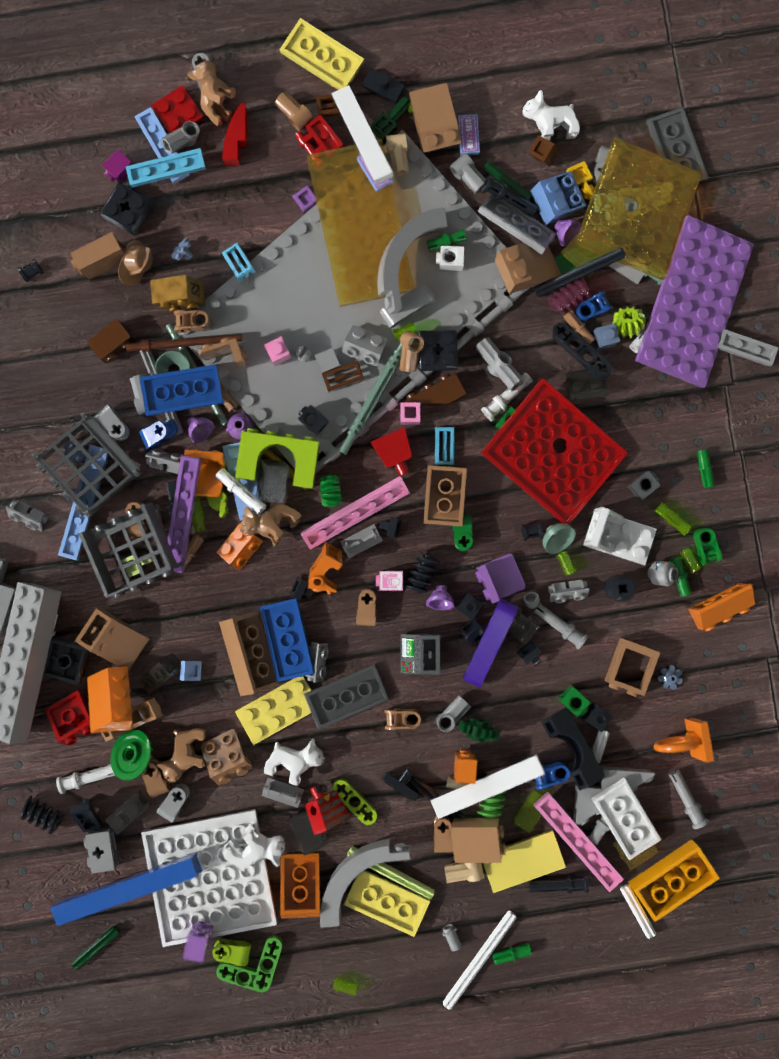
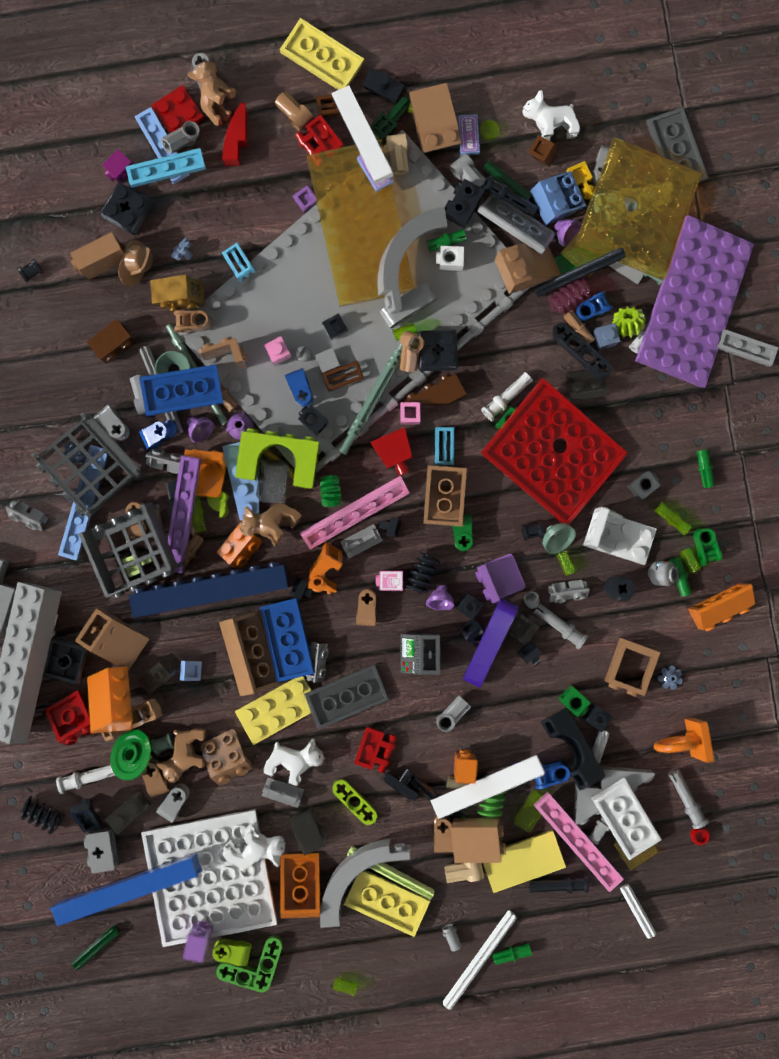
(147, 346): copper bar -> none
(163, 744): none -> sand green bush
(206, 591): none -> dark blue brick
(235, 486): white pin -> none
(299, 385): none -> blue piece
(325, 810): red torso -> none
(335, 326): none -> black tile
(364, 345): light grey bracket -> none
(369, 749): none -> red plate
(400, 718): medium nougat piece -> none
(464, 203): none -> black brick
(479, 730): dark green gear -> none
(489, 130): none -> clear neon green tile
(499, 364): light grey piece -> none
(673, 880): light orange brick -> none
(700, 836): none -> red plate

